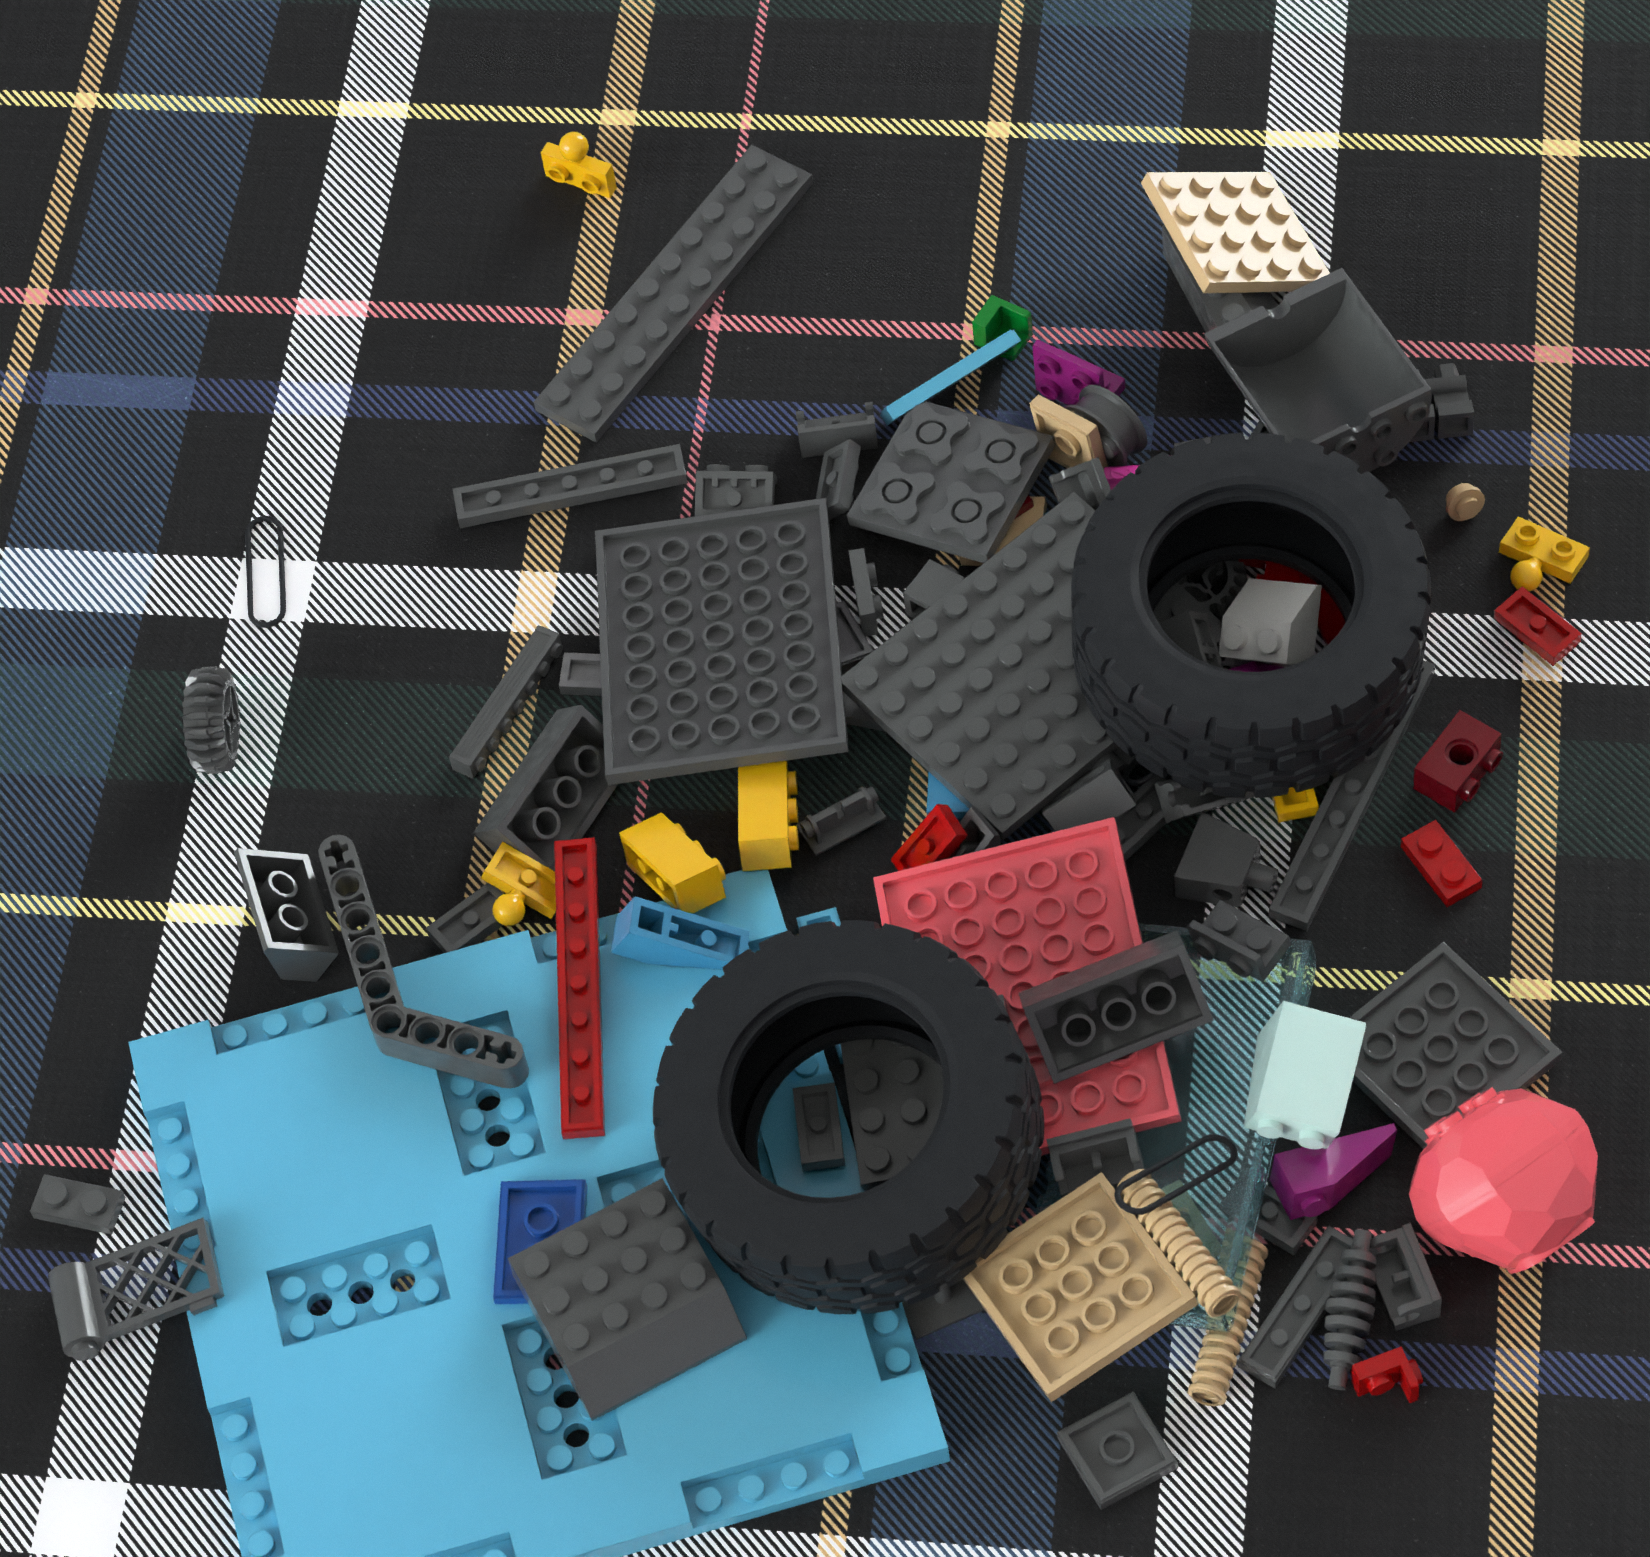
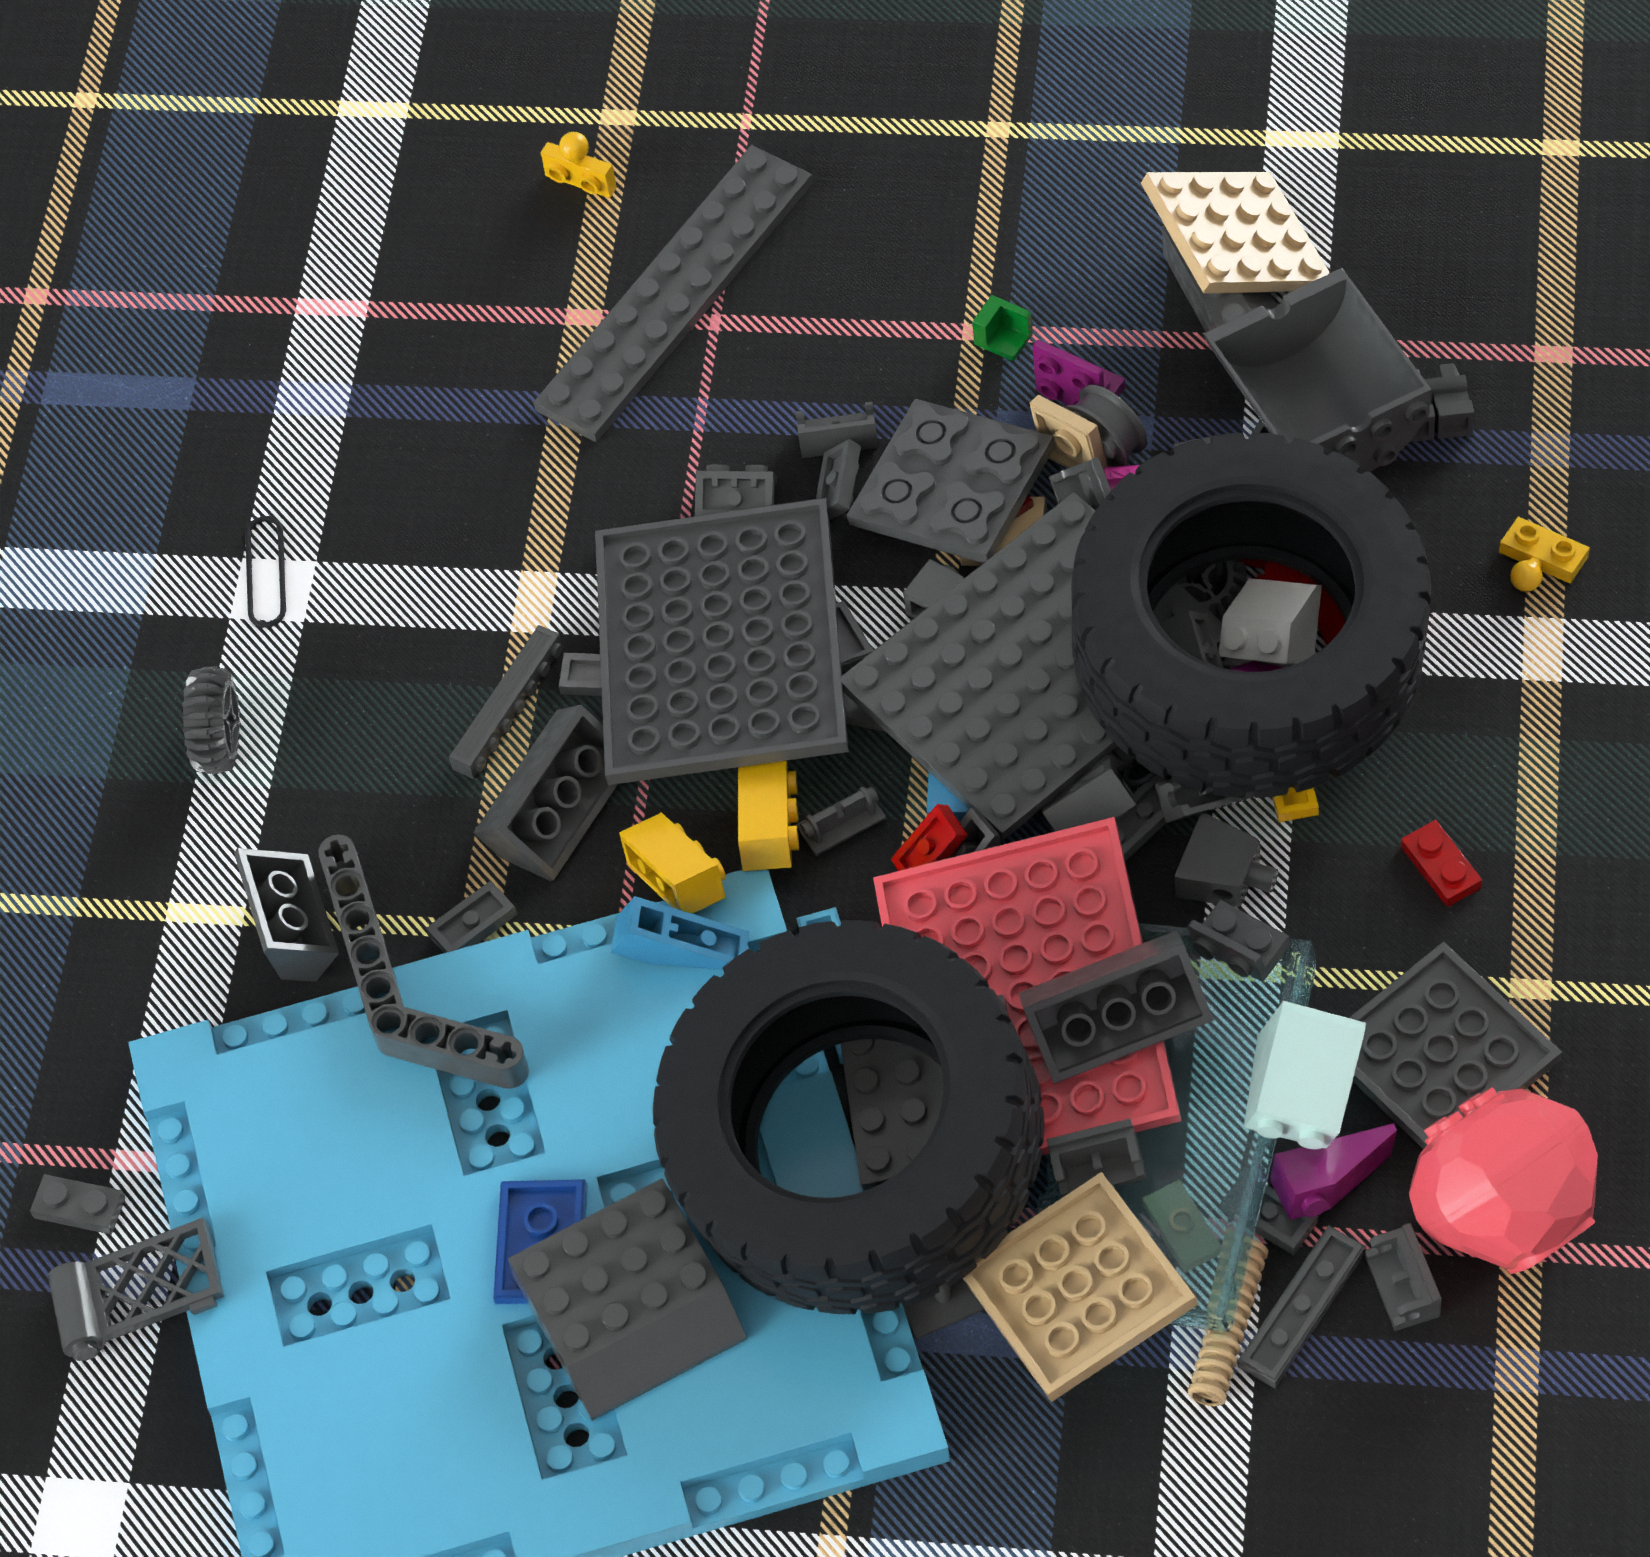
(523, 882): yellow plate -> none
(570, 486): dark grey plate -> none
(579, 989): red tile -> none
(818, 1126): dark grey plate -> none
(863, 578): dark grey plate -> none
(950, 376): medium azure tile -> none
(1117, 1450): dark grey tile -> none
(1140, 1211): black piece -> none
(1182, 1247): tan piece -> none
(1336, 826): dark grey plate -> none
(1350, 1309): dark grey piece -> none
(1383, 1371): red bracket -> none
(1464, 502): tan plate -> none
(1464, 741): dark red brick -> none
(1537, 626): red plate -> none

